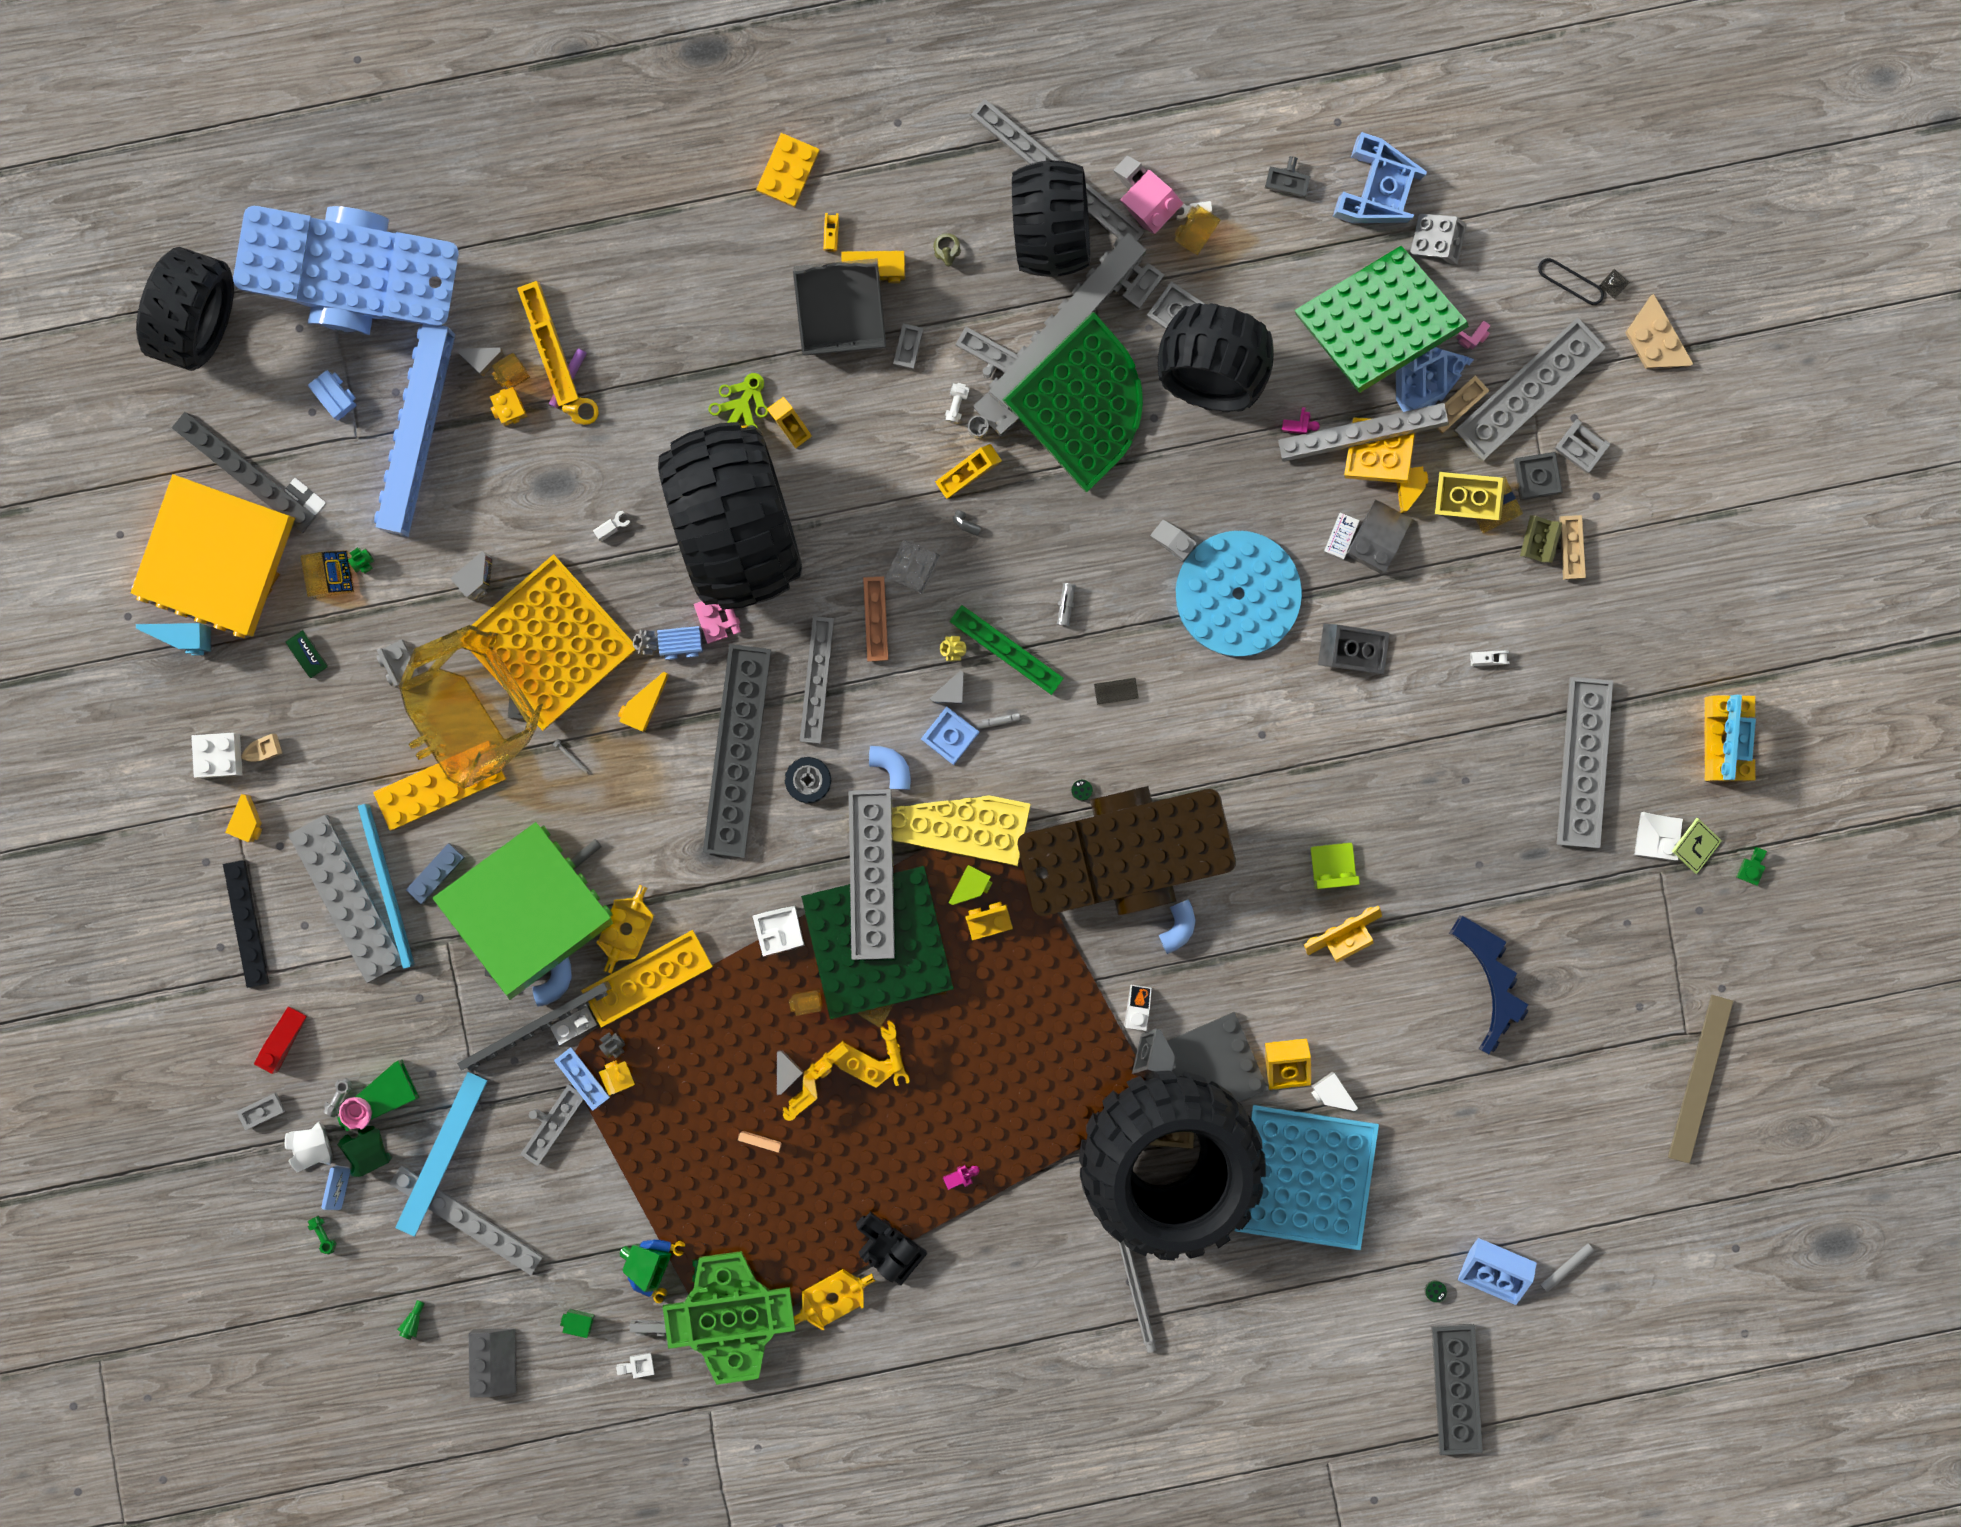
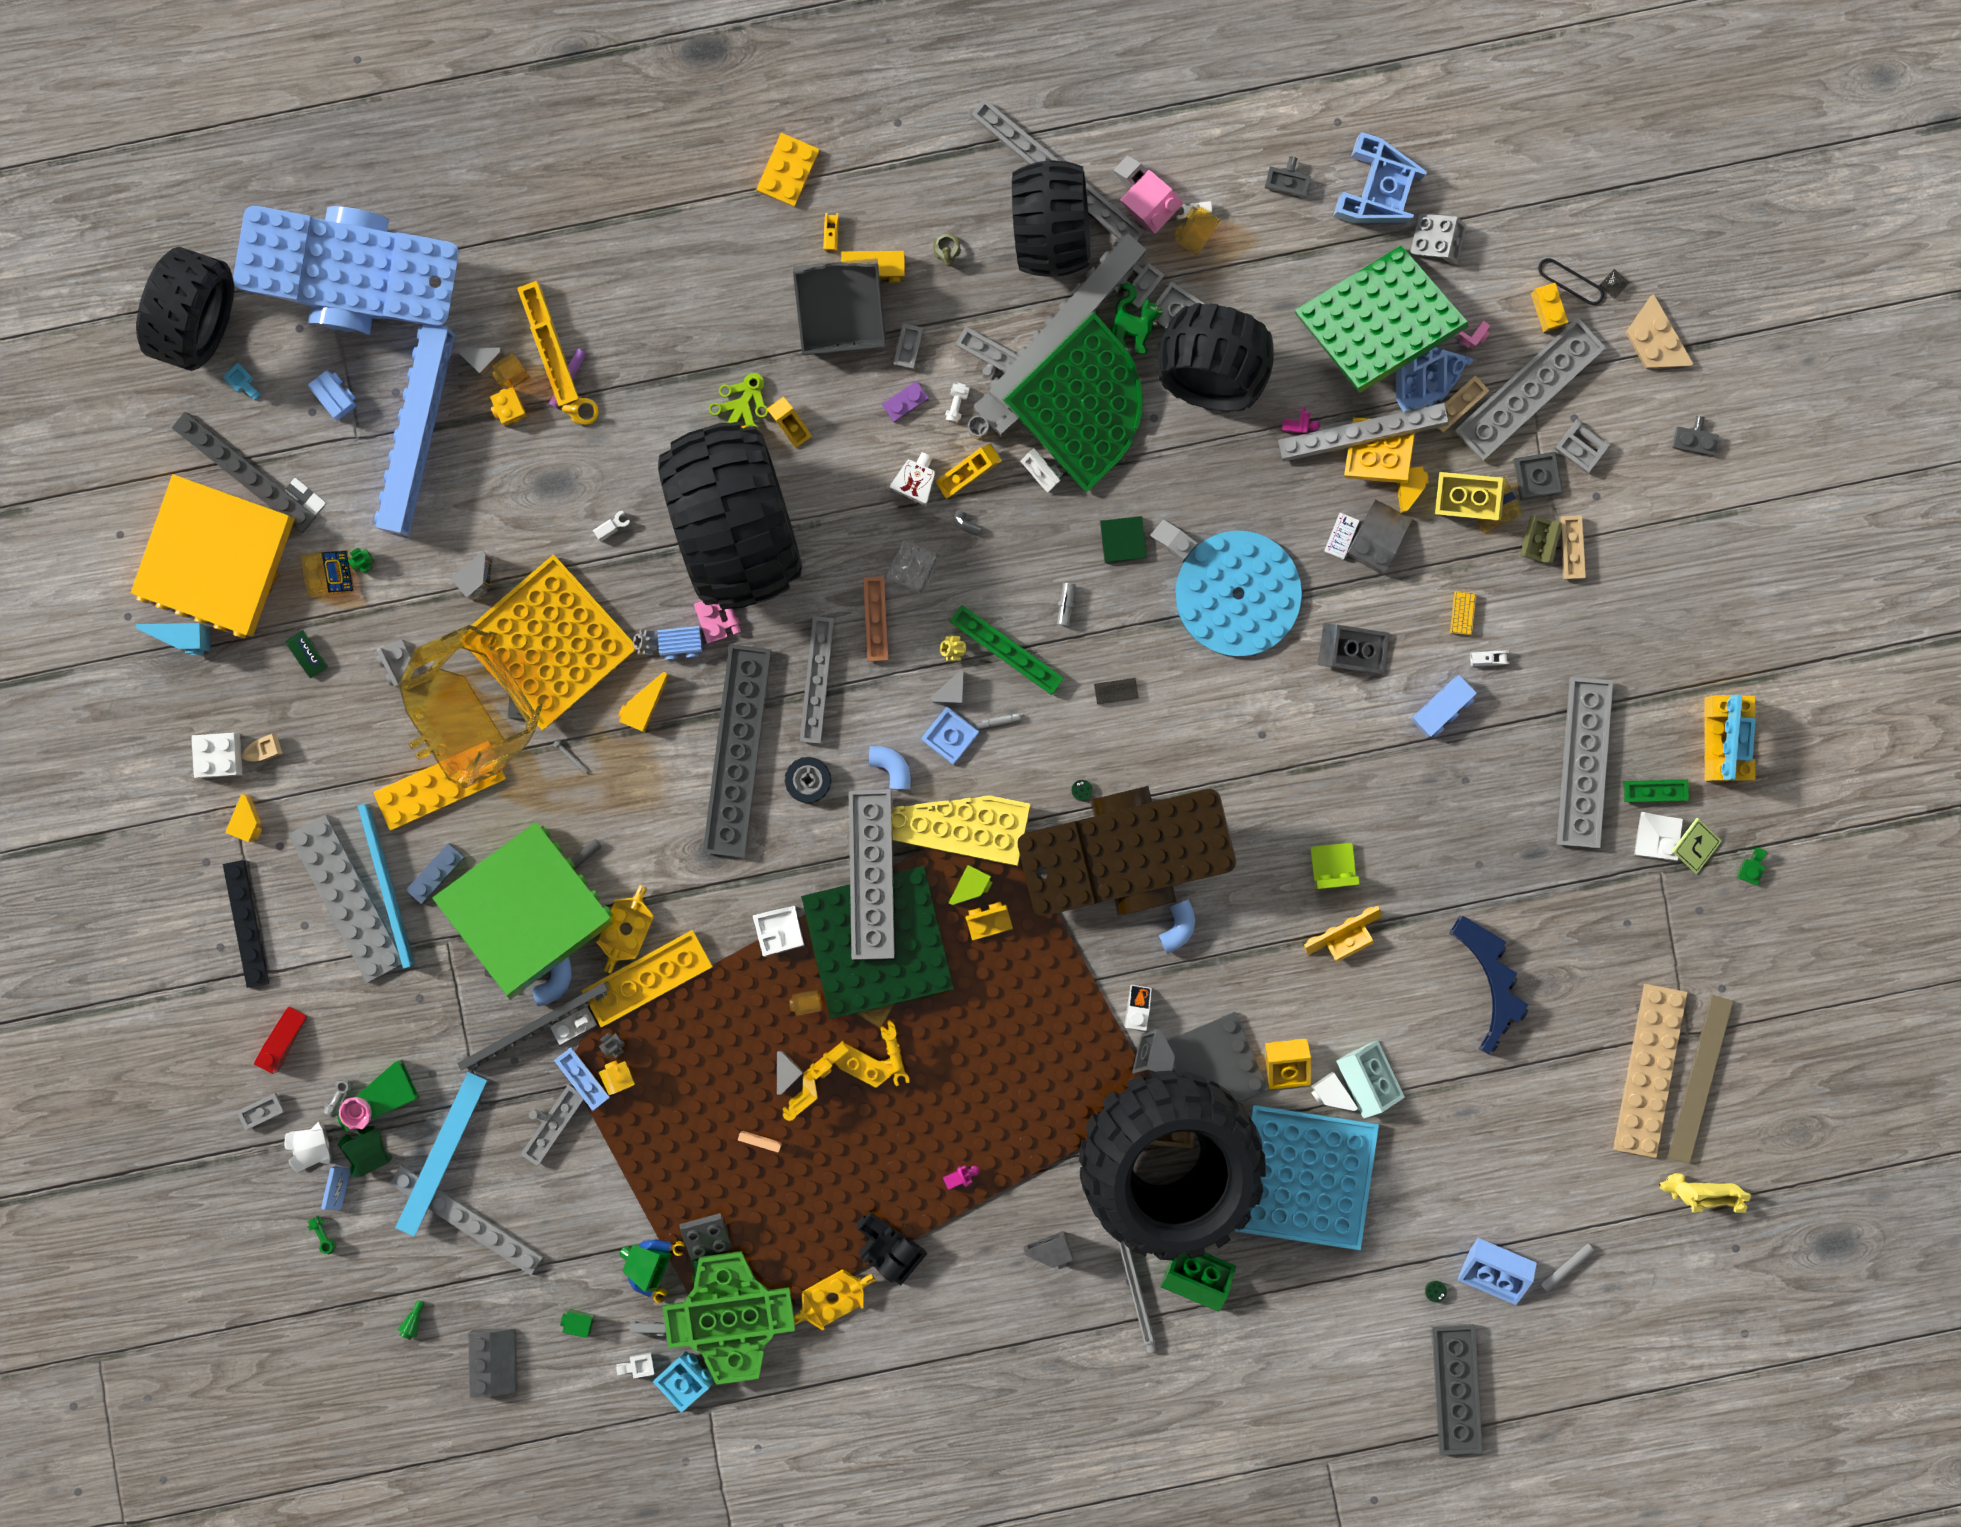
(241, 380): none -> medium azure plate
(684, 1381): none -> medium azure plate
(706, 1236): none -> dark grey plate
(905, 401): none -> medium lavender plate
(915, 480): none -> white torso
(1046, 476): none -> white hinge
(1050, 1251): none -> flat silver slope
(1123, 539): none -> dark green tile
(1127, 324): none -> green animal
(1200, 1279): none -> green slope
(1370, 1079): none -> light aqua slope
(1444, 707): none -> light blue brick
(1463, 613): none -> yellow tile
(1549, 307): none -> yellow brick
(1650, 1070): none -> tan plate
(1656, 790): none -> green plate
(1696, 438): none -> dark grey plate
(1705, 1194): none -> light yellow animal

